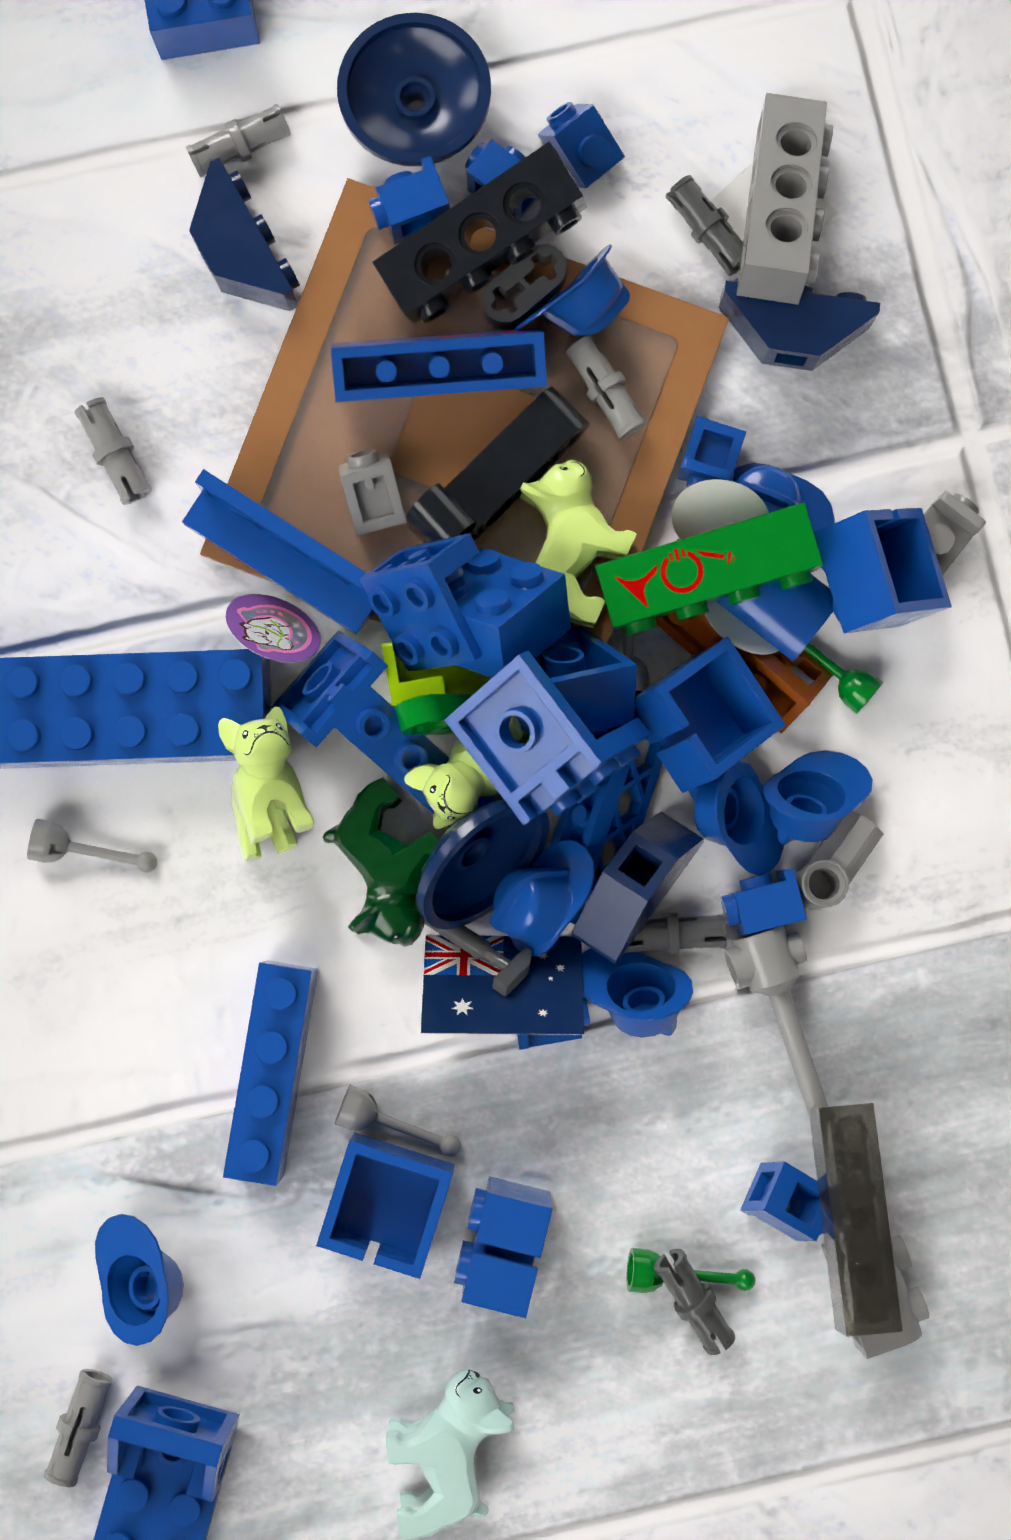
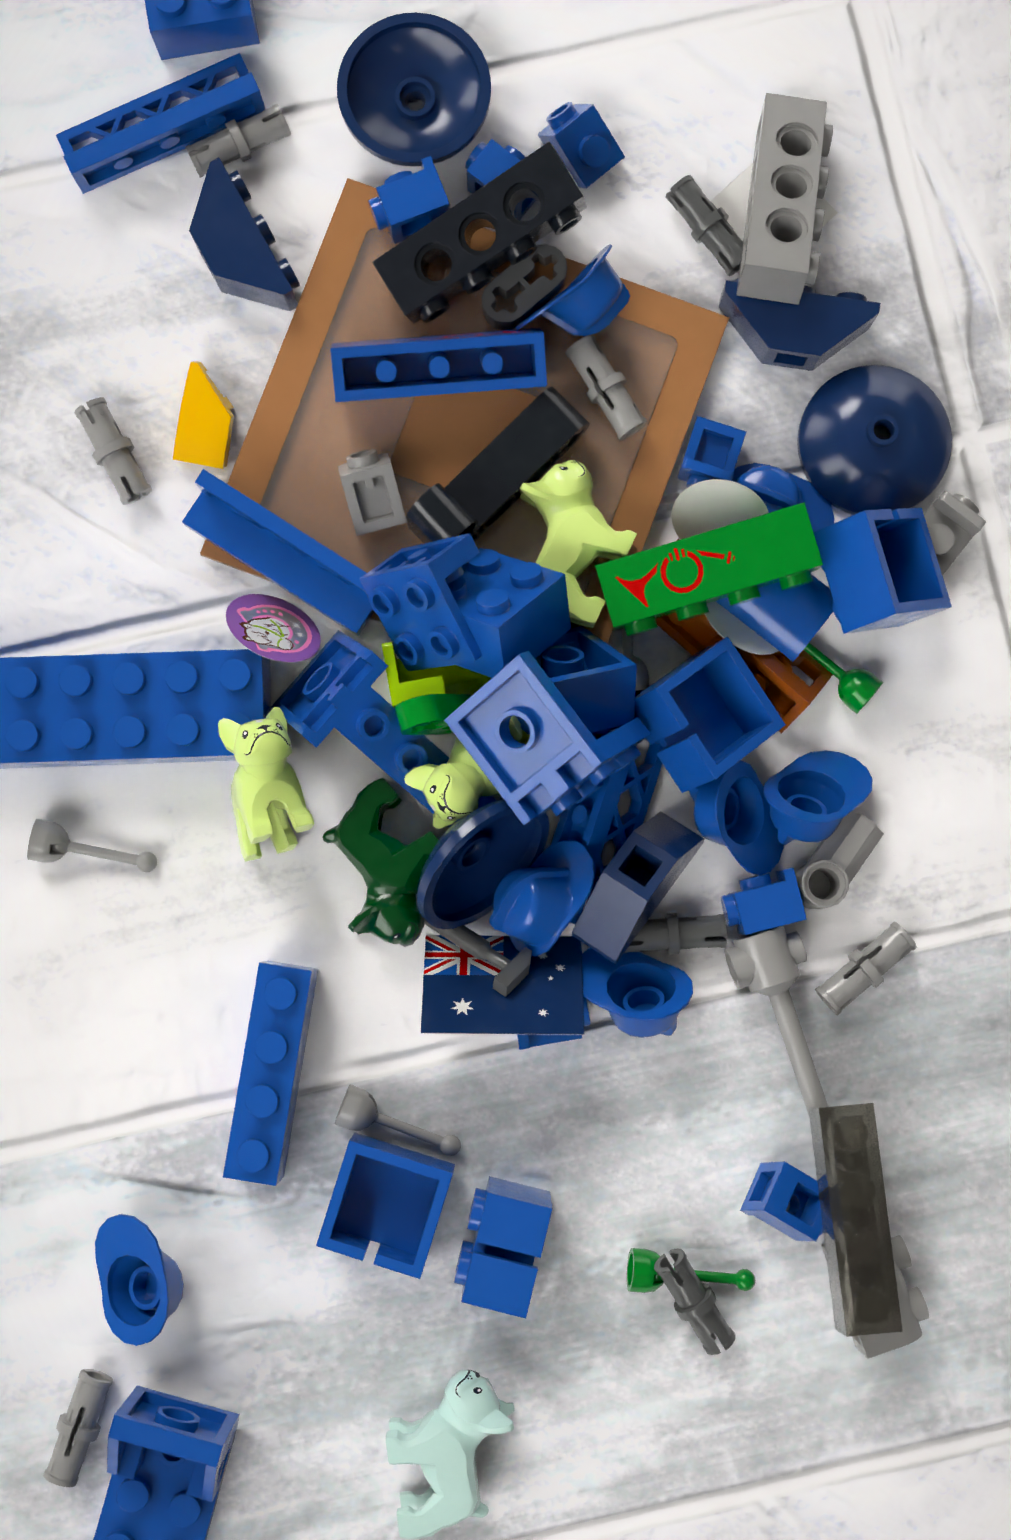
(161, 131): none -> blue fence
(203, 421): none -> yellow slope
(854, 465): none -> dark blue dish
(866, 968): none -> light grey pin

